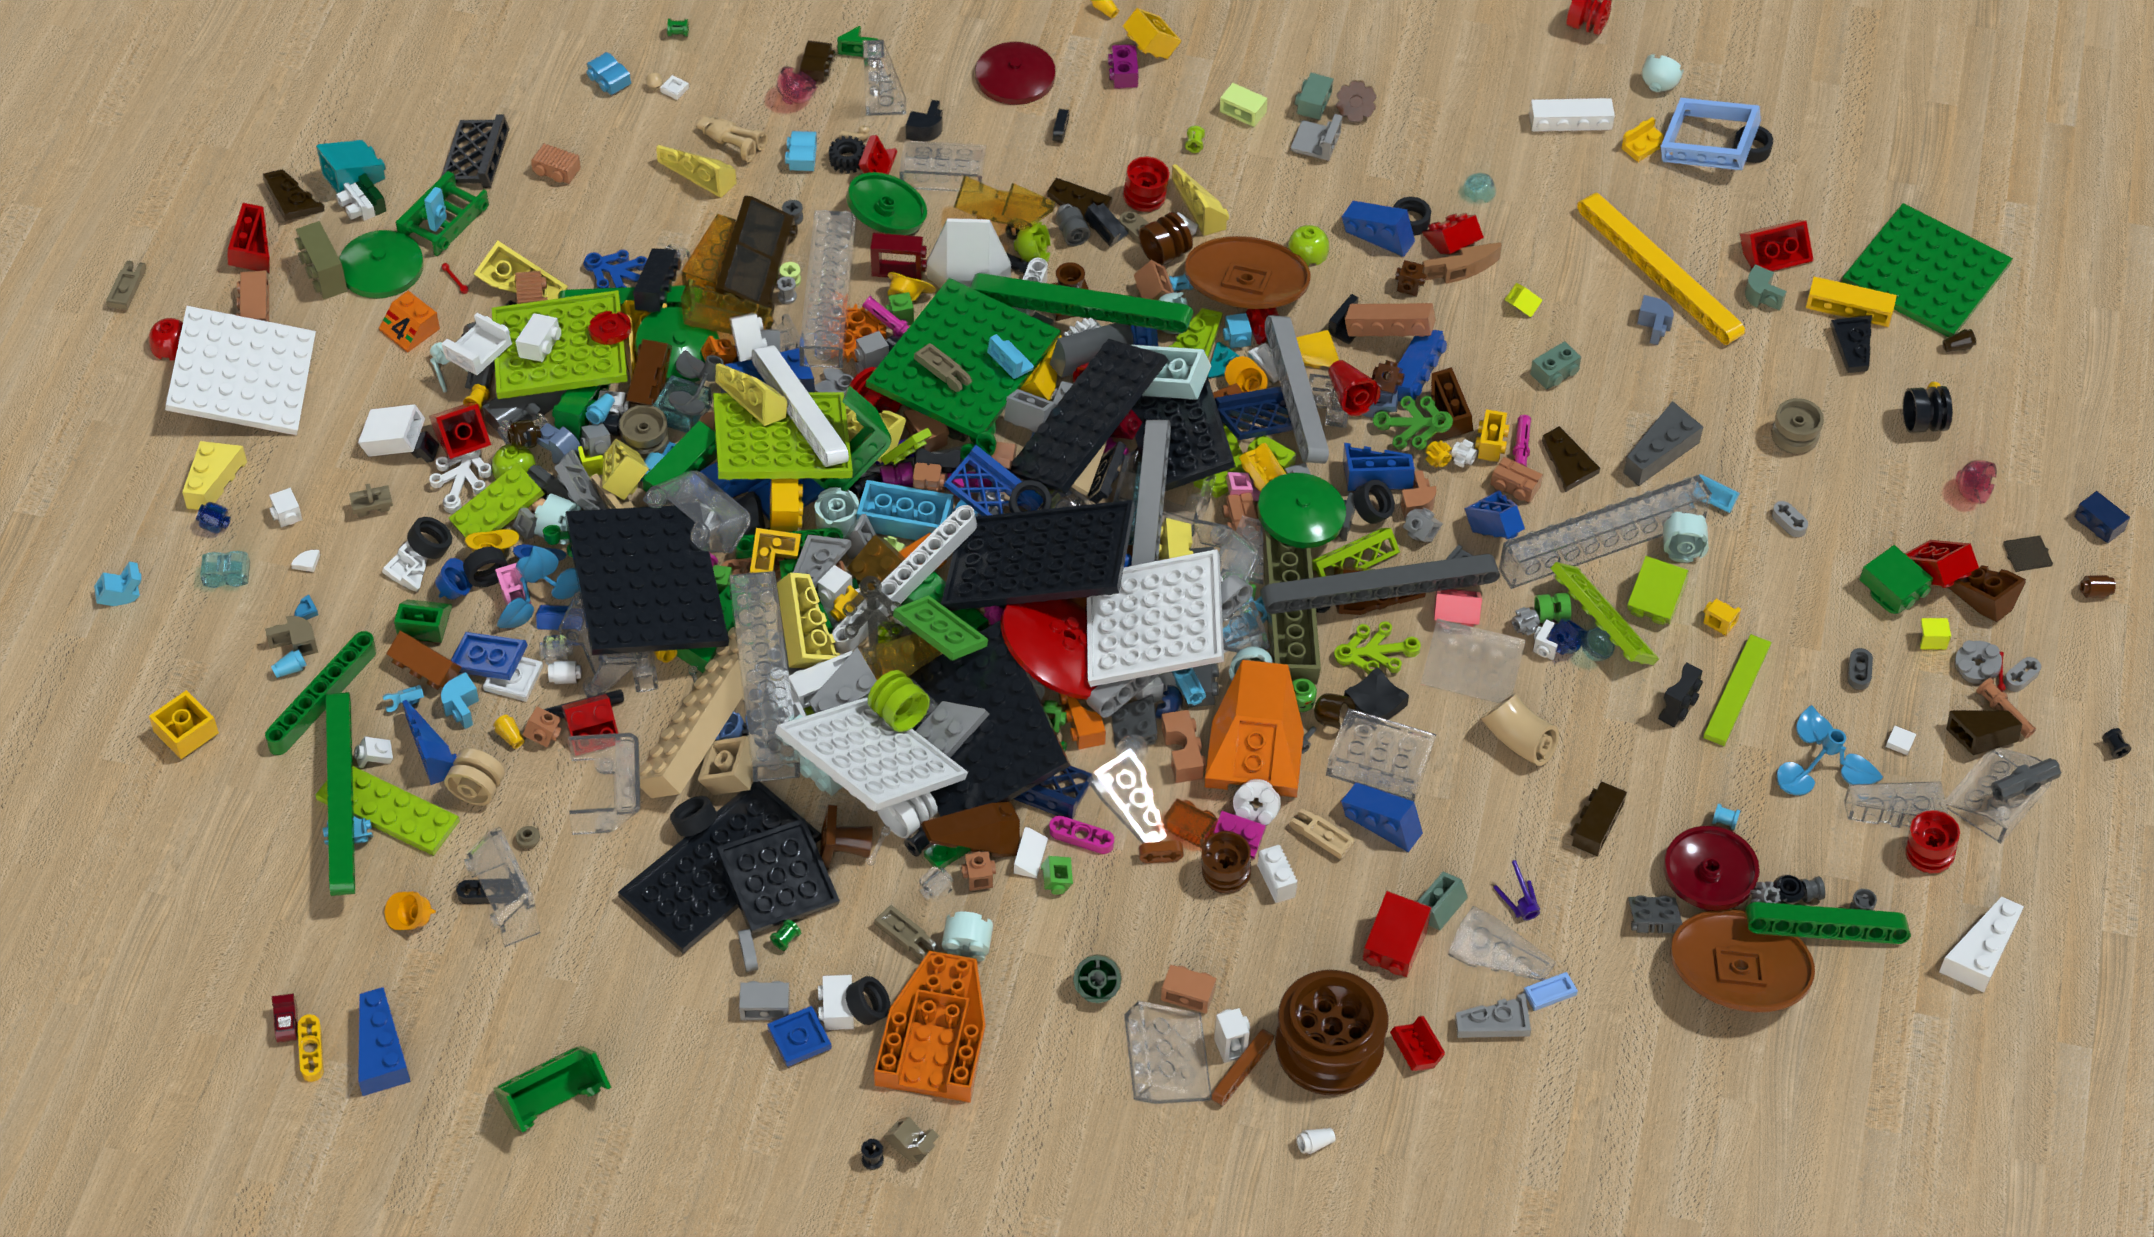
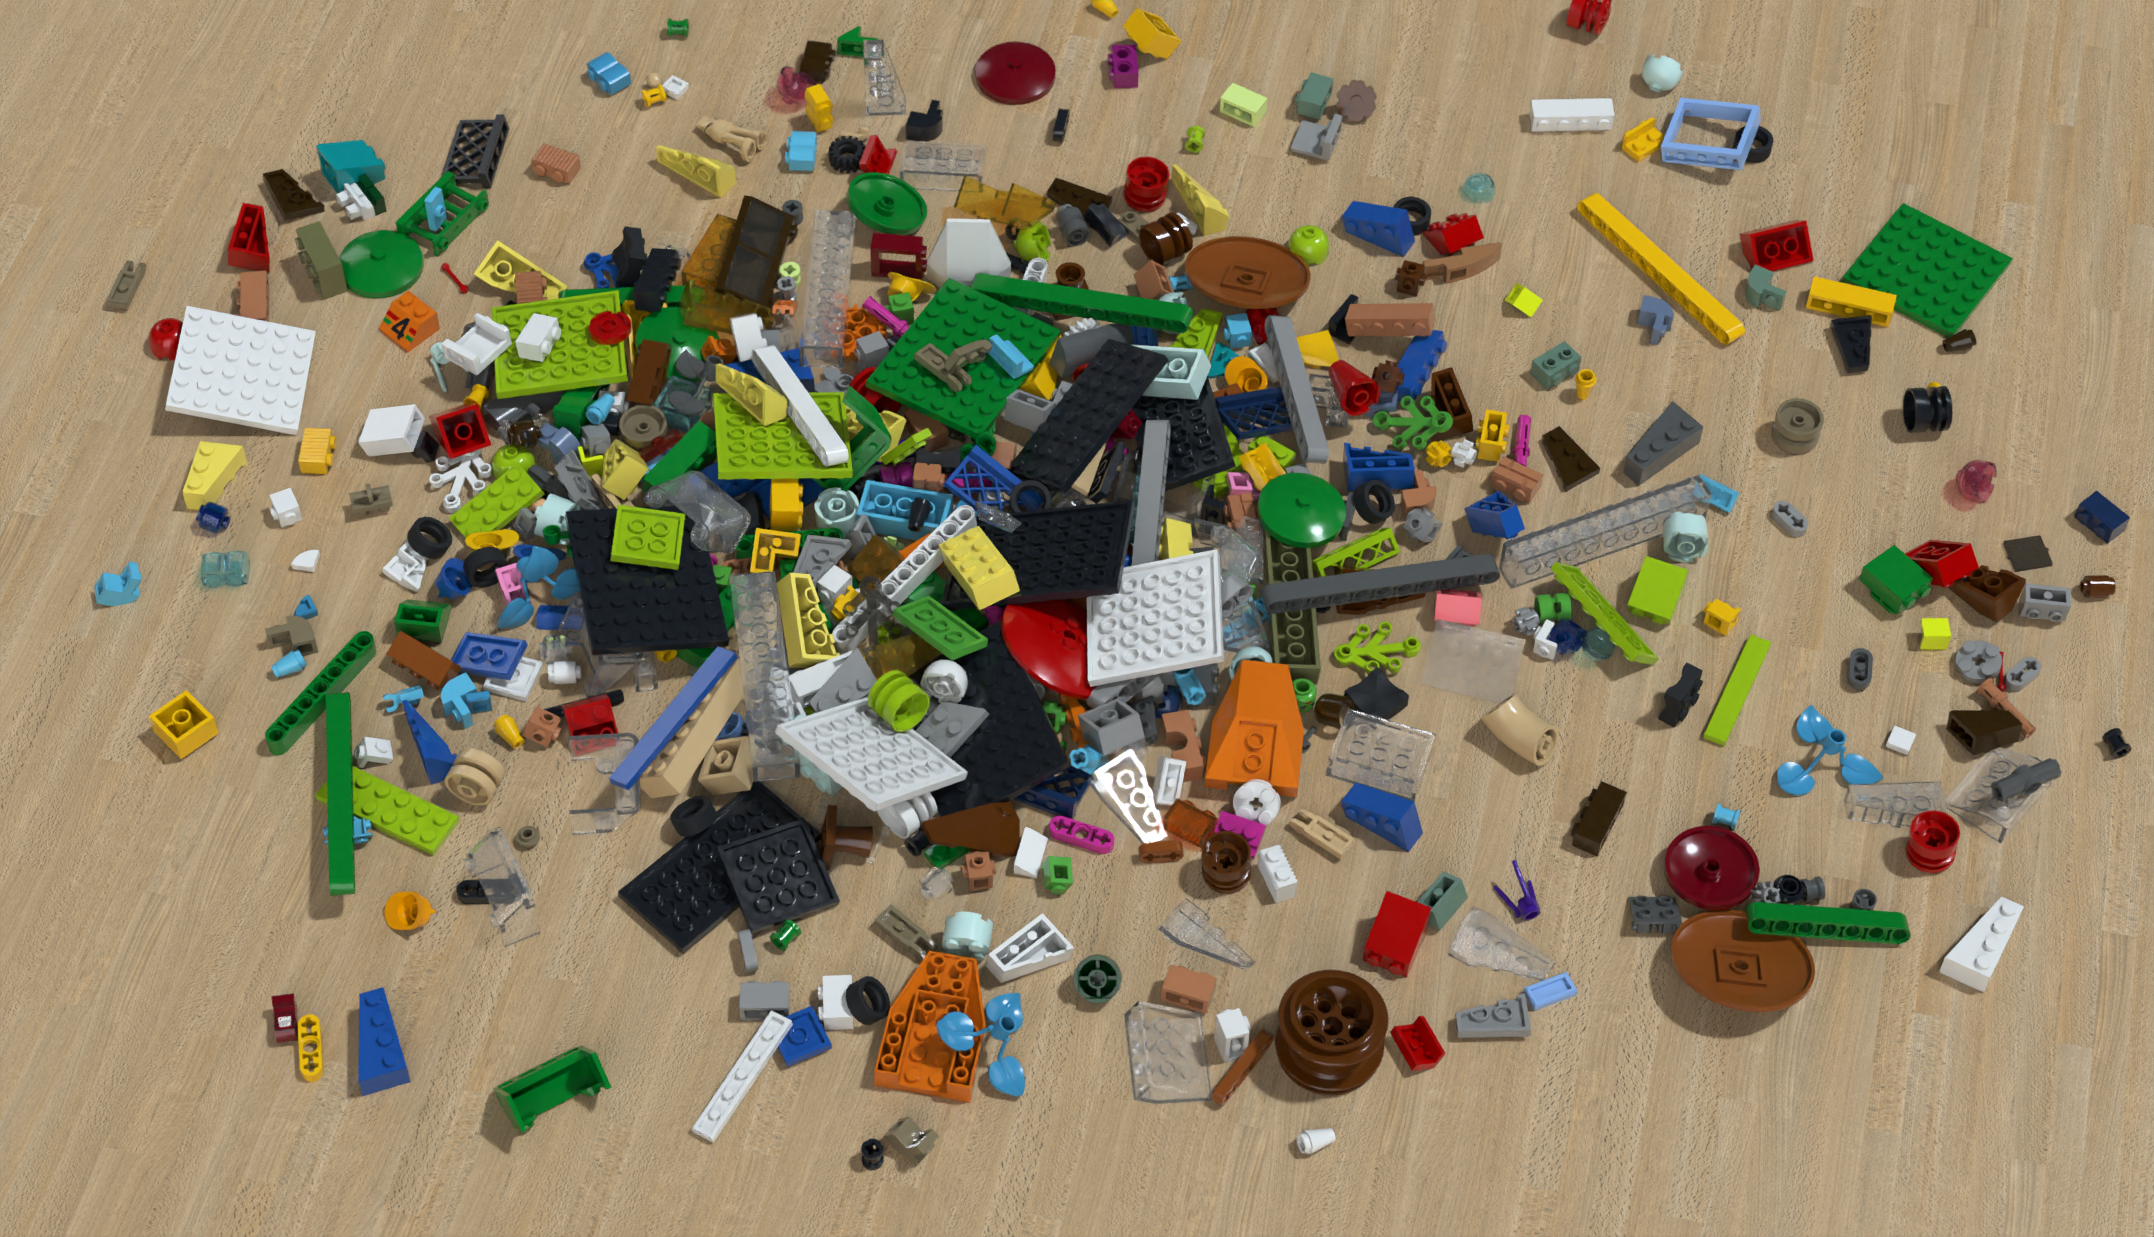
(316, 450): none -> yellow brick
(479, 702): none -> dark azure tile
(629, 257): none -> black brick
(648, 537): none -> lime plate
(660, 445): none -> clear red plate
(661, 96): none -> yellow bush
(672, 718): none -> tile
(742, 1076): none -> white tile
(791, 305): none -> orange tile
(818, 108): none -> yellow brick
(918, 514): none -> black cone
(945, 681): none -> white cylinder
(968, 354): none -> dark tan hinge
(979, 567): none -> light yellow brick
(996, 517): none -> clear slope
(1007, 1017): none -> dark azure plant
(1029, 950): none -> white wedge
(1088, 759): none -> medium azure piece
(1111, 726): none -> light grey brick
(1168, 780): none -> white slope
(1190, 928): none -> clear wedge
(1213, 509): none -> black panel
(1585, 382): none -> yellow cone
(2045, 602): none -> light grey brick

